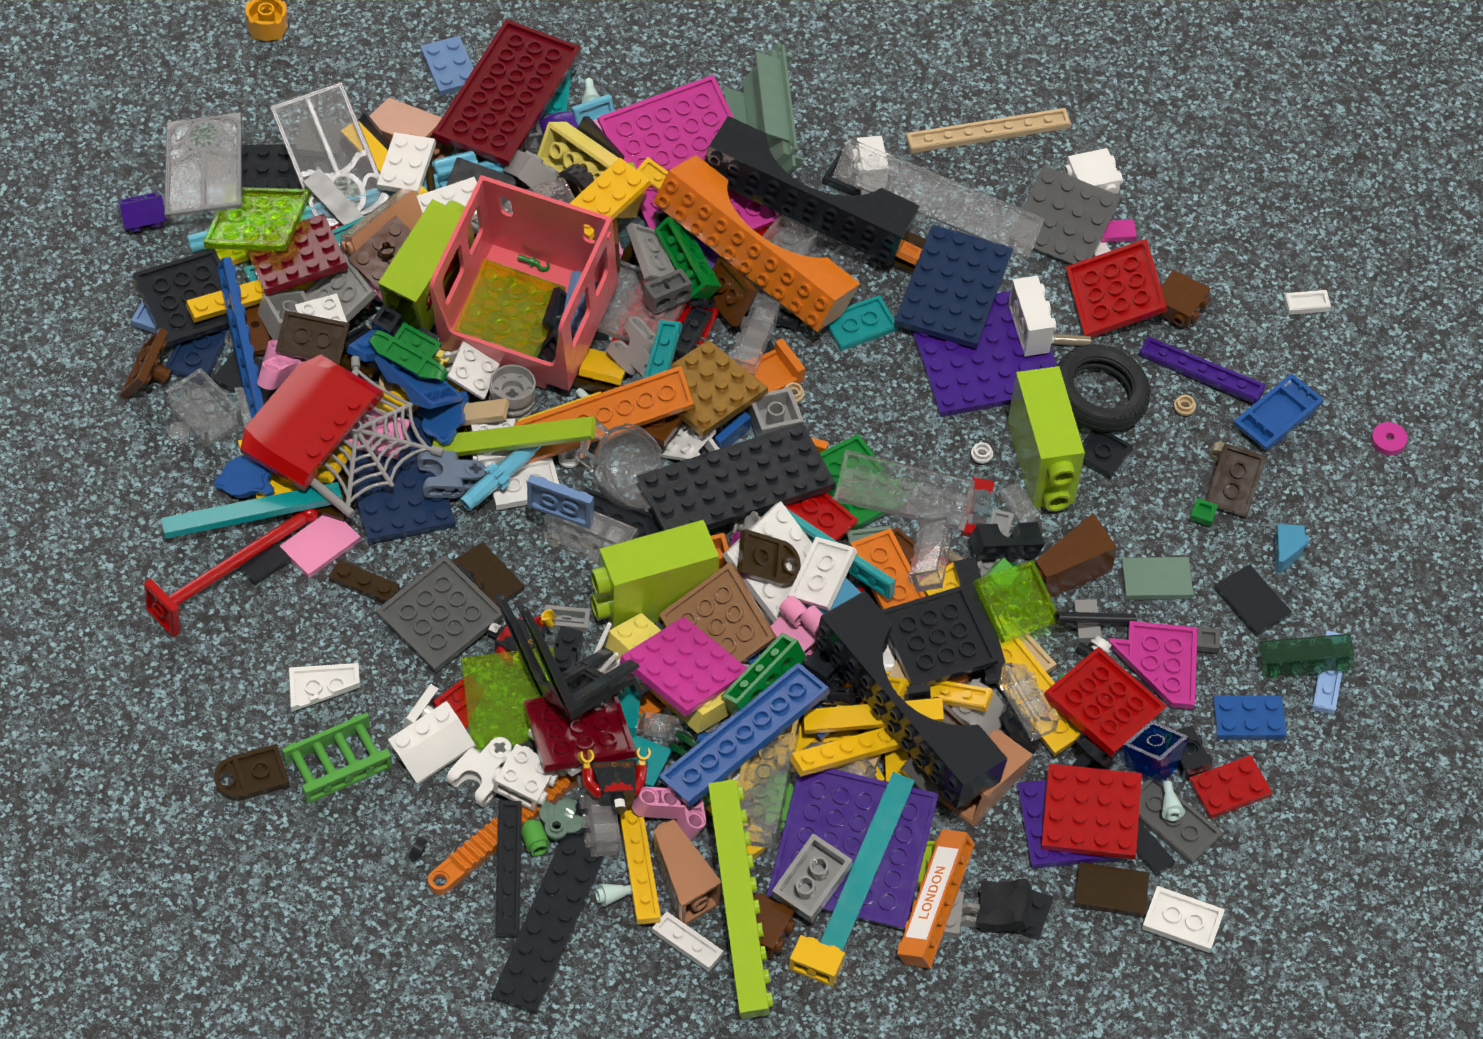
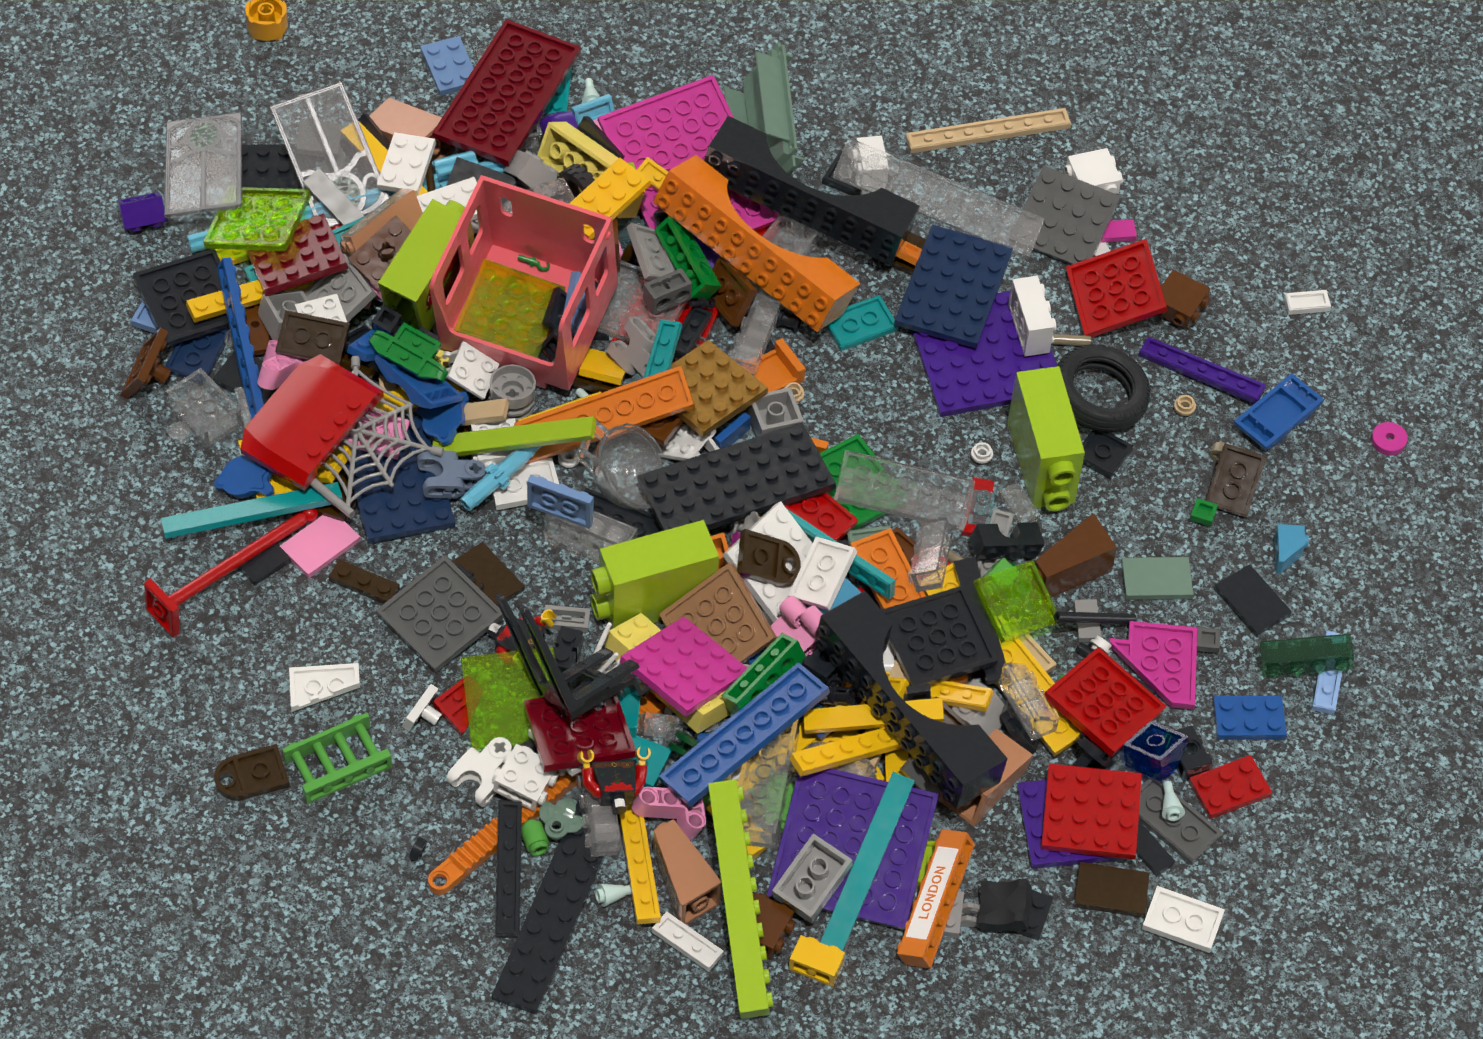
(431, 742): white slope -> none

